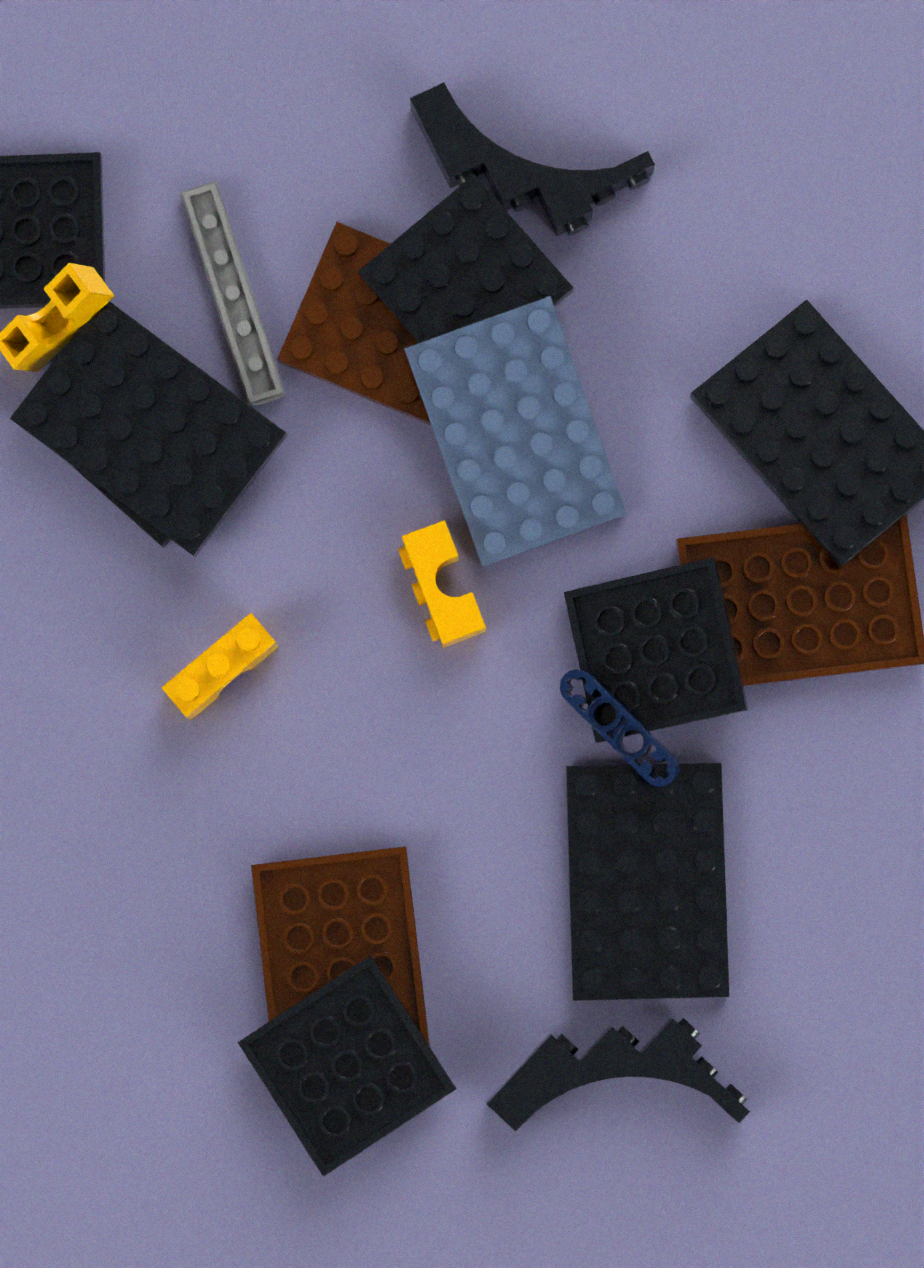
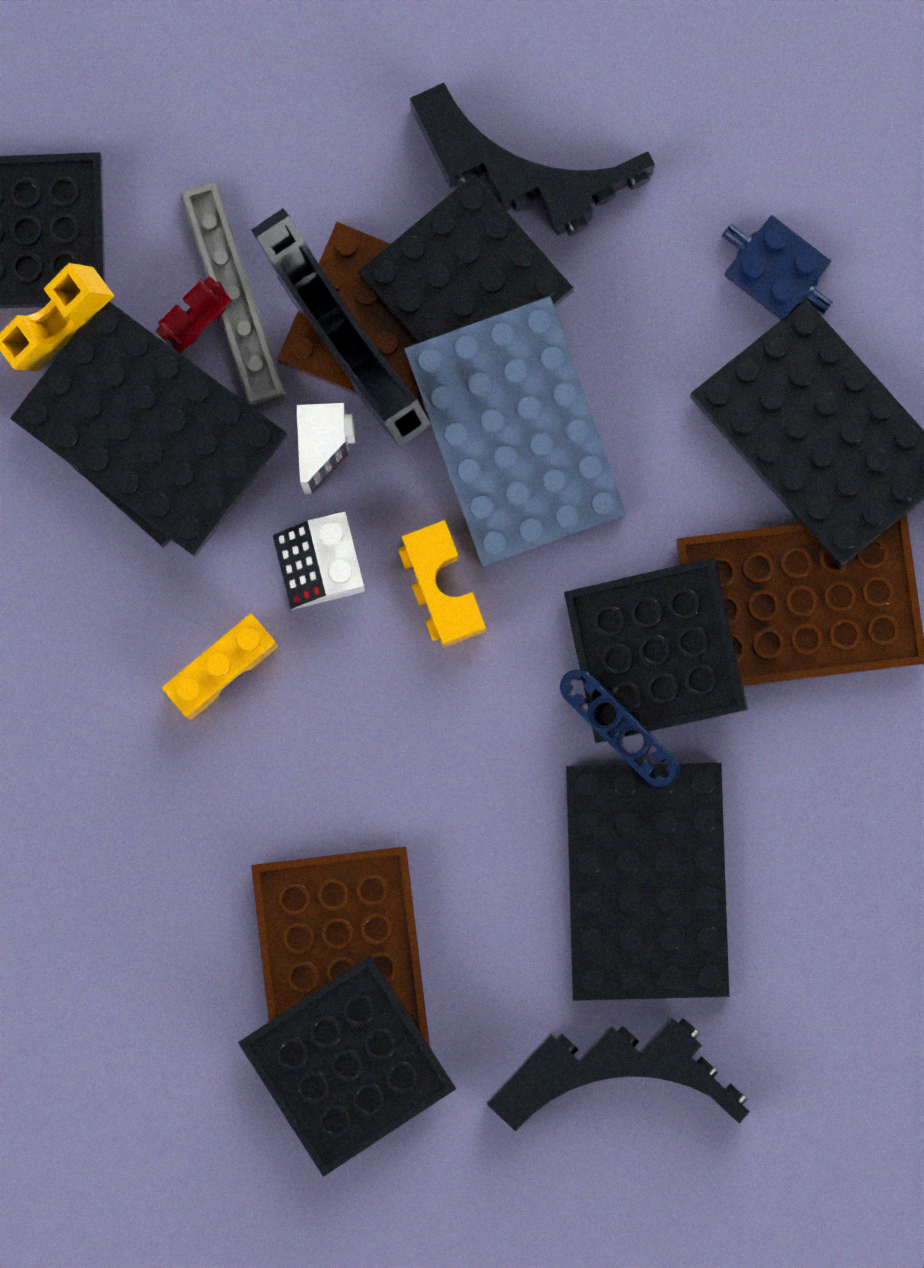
(206, 302): none -> dark red hinge
(318, 561): none -> white slope
(322, 441): none -> white slope
(339, 330): none -> black arch
(777, 268): none -> dark blue plate

